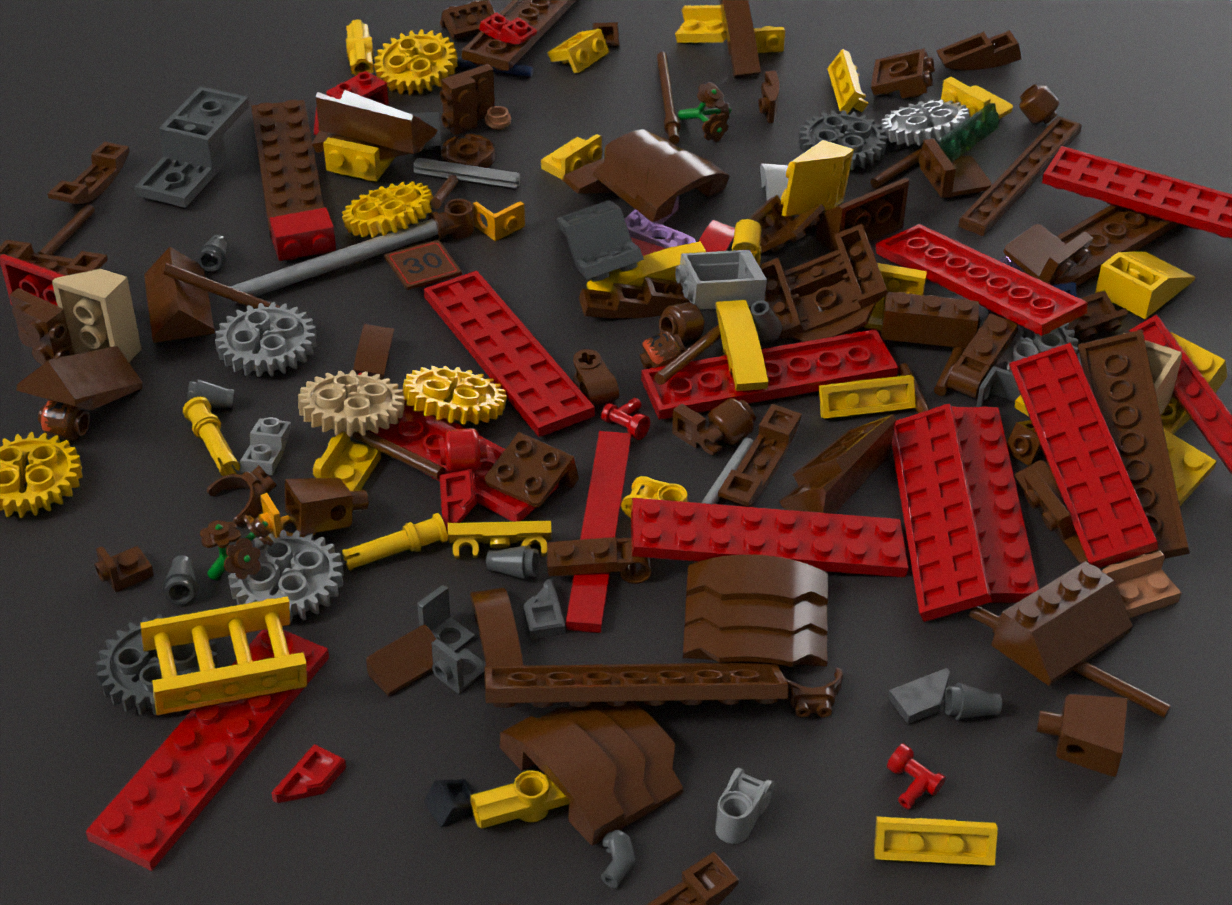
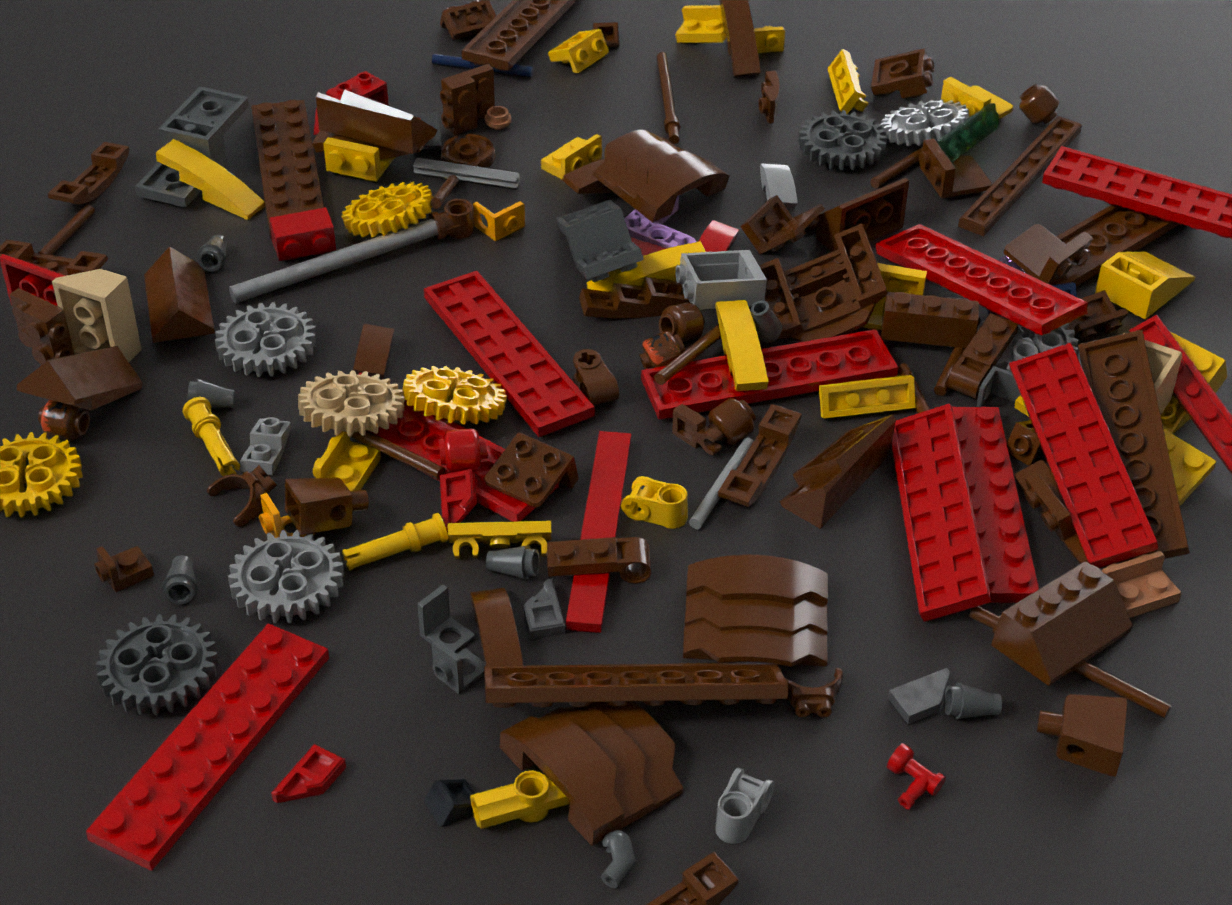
(214, 287): reddish brown bar -> none
(216, 183): none -> yellow slope
(230, 682): yellow fence -> none
(236, 558): reddish brown plant -> none
(359, 47): yellow piece -> none
(402, 660): reddish brown slope -> none
(416, 61): yellow gear -> none
(423, 264): reddish brown piece -> none
(508, 31): red slope -> none
(636, 425): red piece -> none
(716, 124): reddish brown plant -> none
(748, 237): yellow piece -> none
(814, 538): red plate -> none
(817, 178): yellow slope -> none
(935, 840): yellow plate -> none
(981, 52): reddish brown slope -> none

